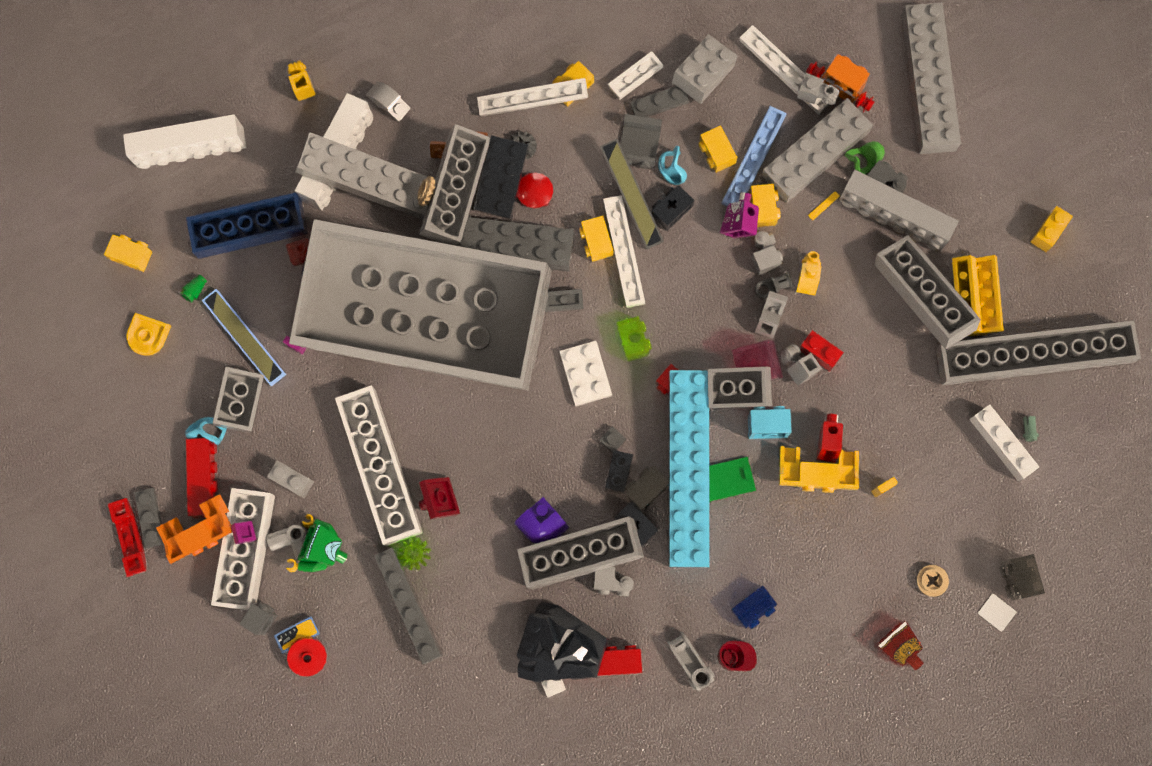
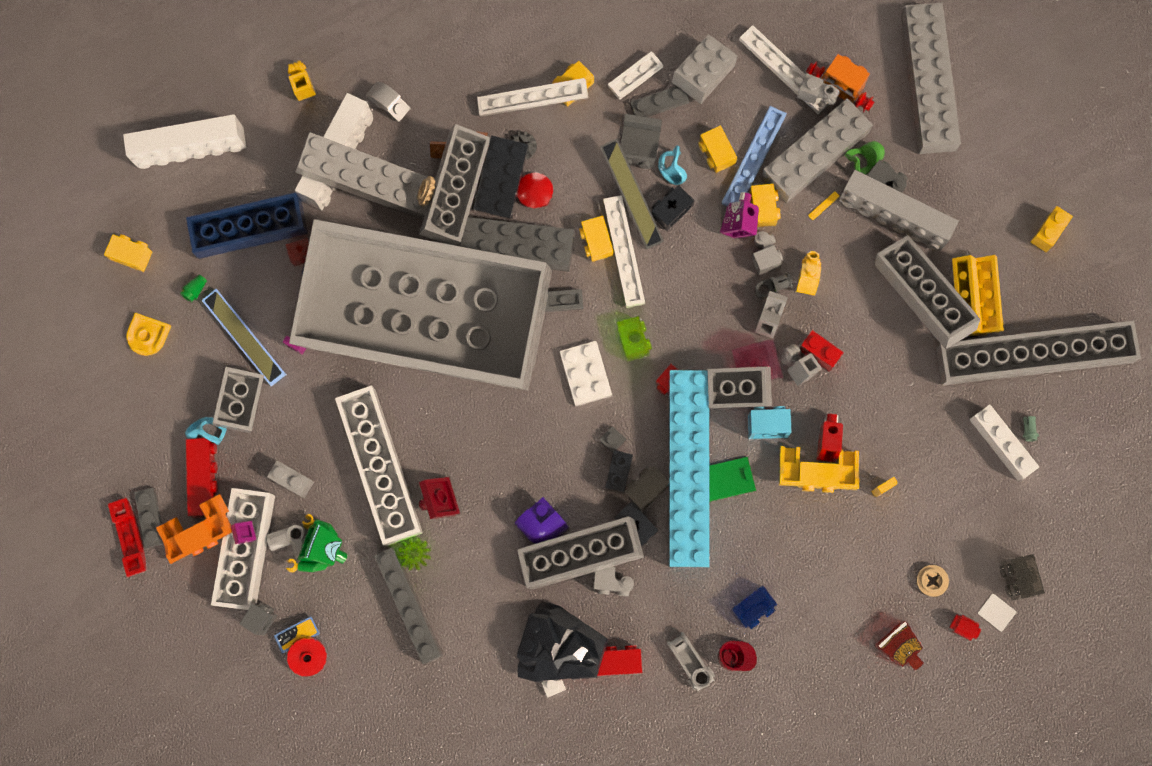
(965, 627): none -> red brick

